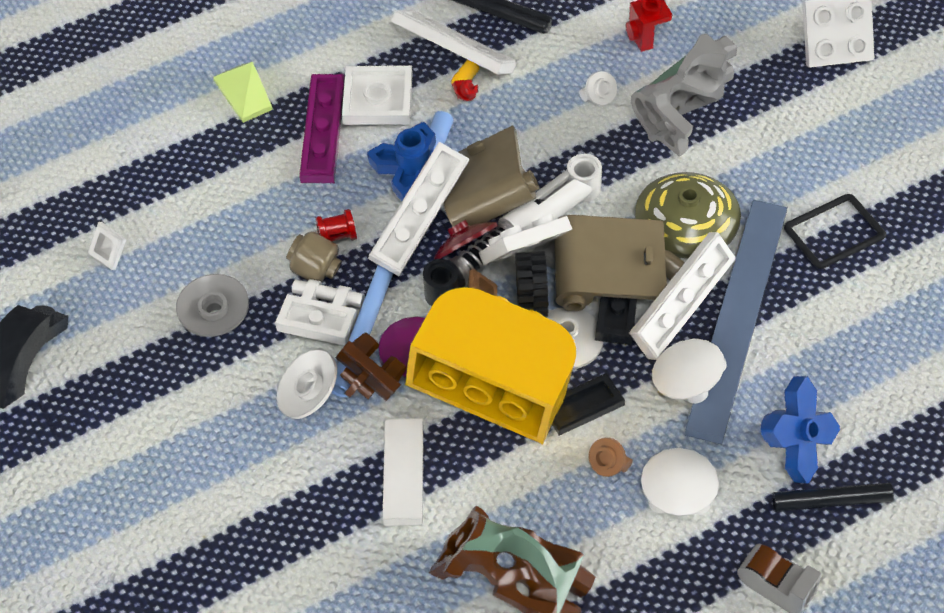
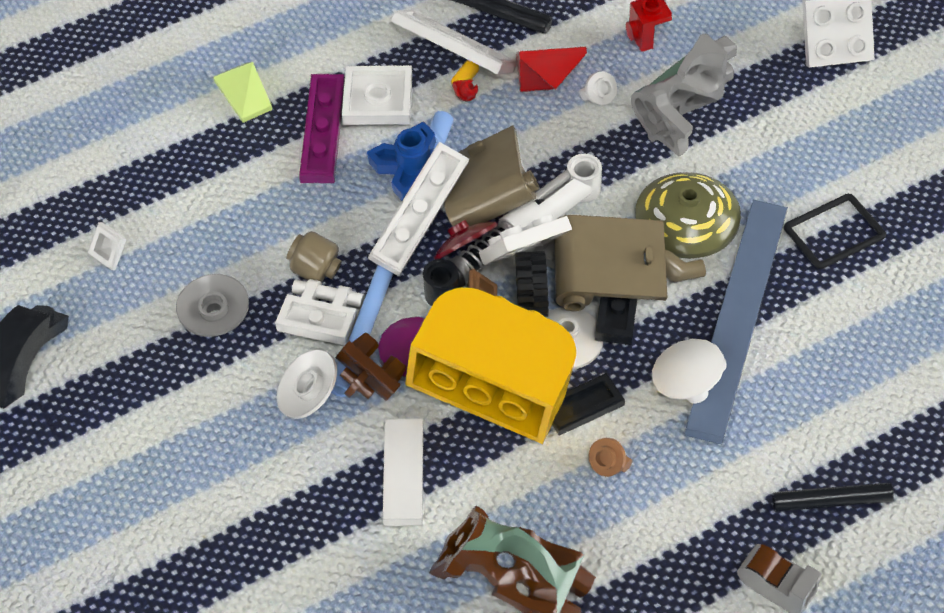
(337, 226): red bush -> none
(546, 67): none -> red slope
(679, 482): white dish -> none
(682, 295): white tile -> none
(800, 429): blue plant -> none

